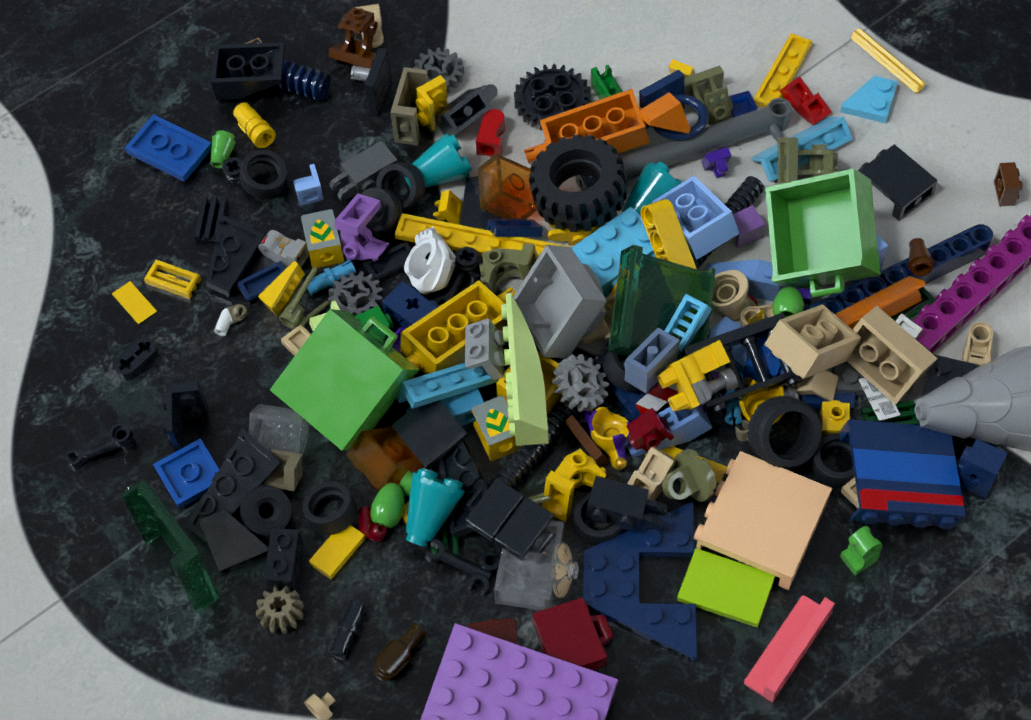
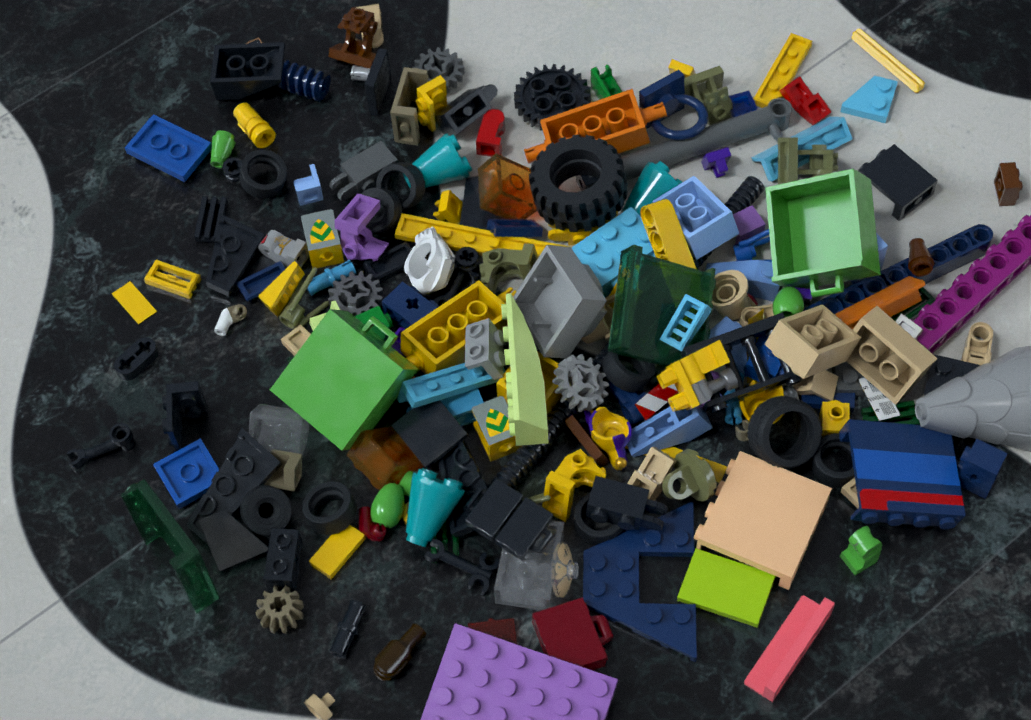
(648, 430): dark red brick -> none
(651, 359): sand blue brick -> none
(666, 114): orange slope -> none
(746, 249): none -> blue plant

